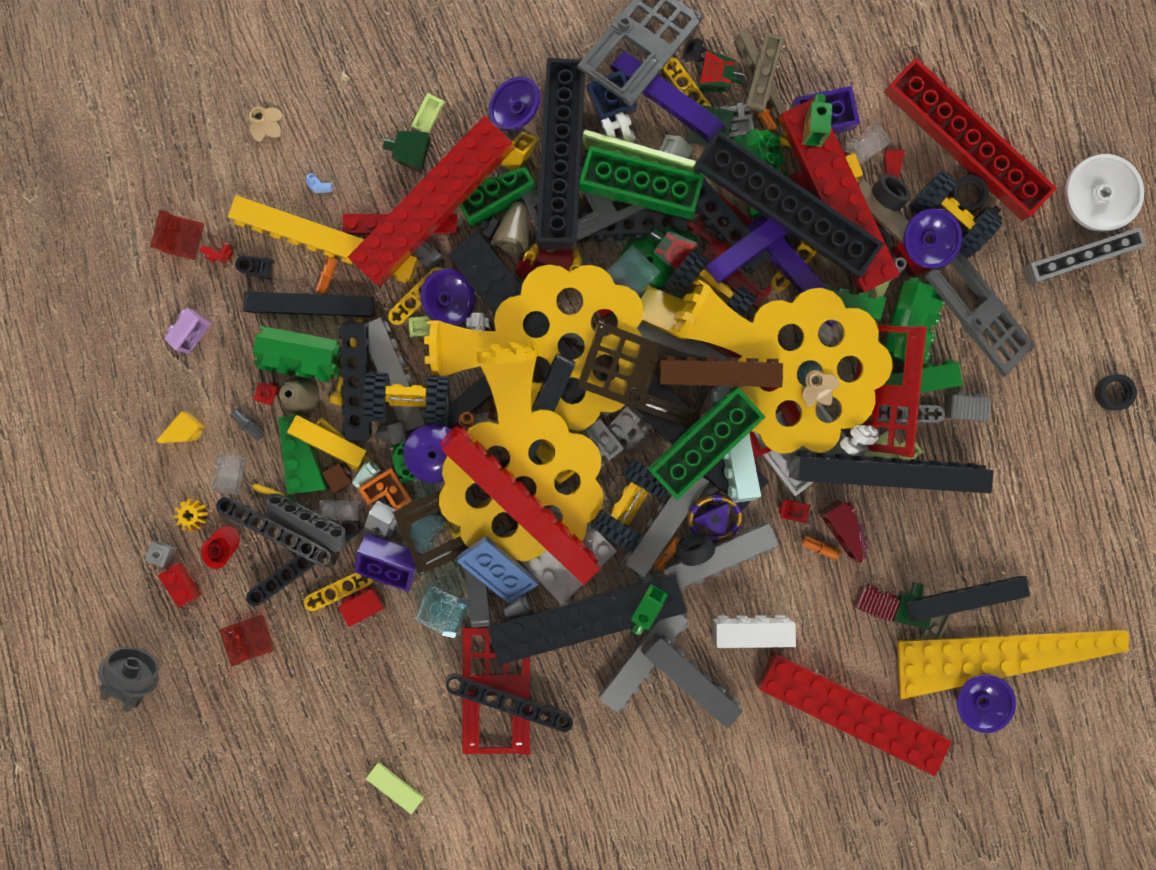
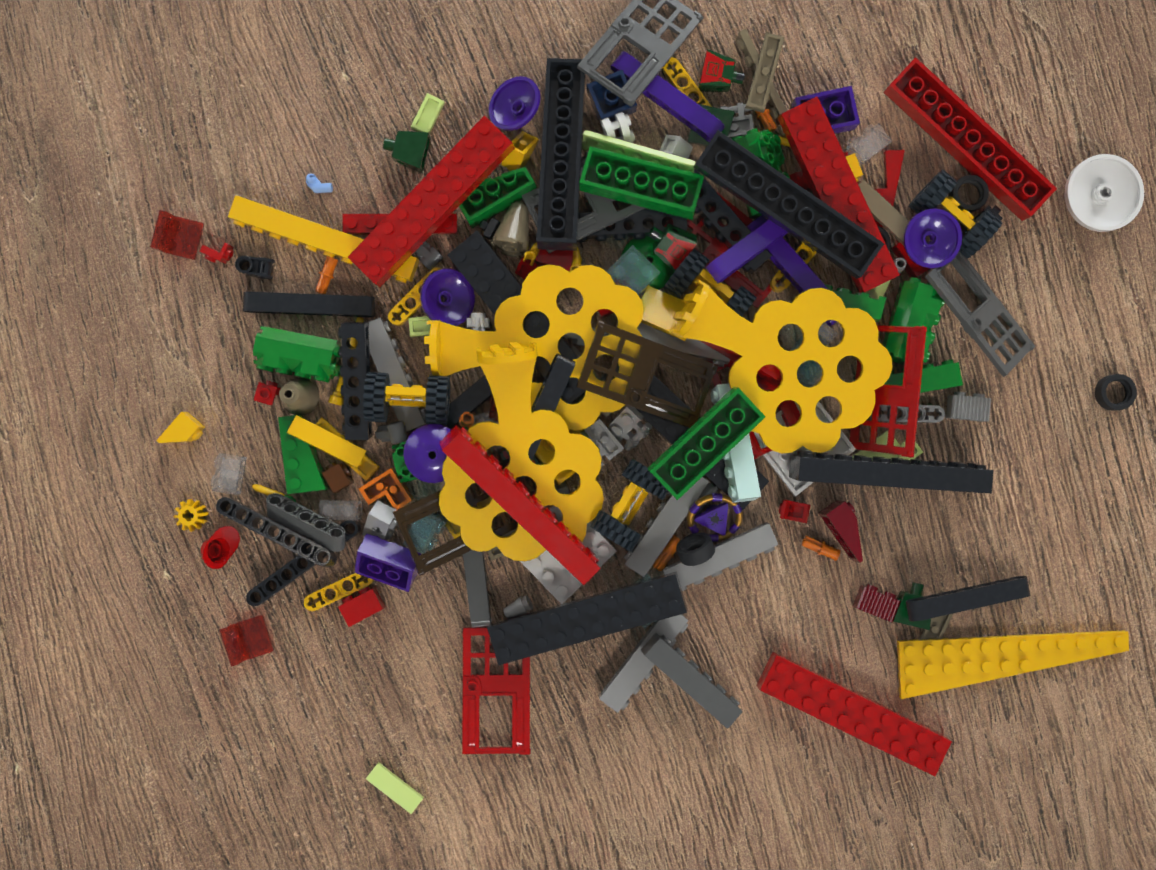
(128, 676): dark grey piece -> none
(161, 553): light grey brick -> none
(179, 585): red brick -> none
(187, 331): lavender slope -> none
(246, 424): dark grey axle -> none
(267, 125): tan plate -> none
(366, 474): light aqua cone -> none
(442, 611): clear light blue brick -> none
(497, 570): medium blue plate -> none
(516, 709): black beam -> none
(648, 609): green torso -> none
(693, 49): black tile -> none
(721, 373): reddish brown brick -> none
(753, 632): white brick -> none
(817, 122): green torso -> none
(821, 390): tan plate -> none
(860, 438): white brick -> none
(863, 538): clear pink wheel -> none
(891, 192): black tyre -> none
(996, 708): dark purple dish -> none
(1084, 256): light grey brick -> none

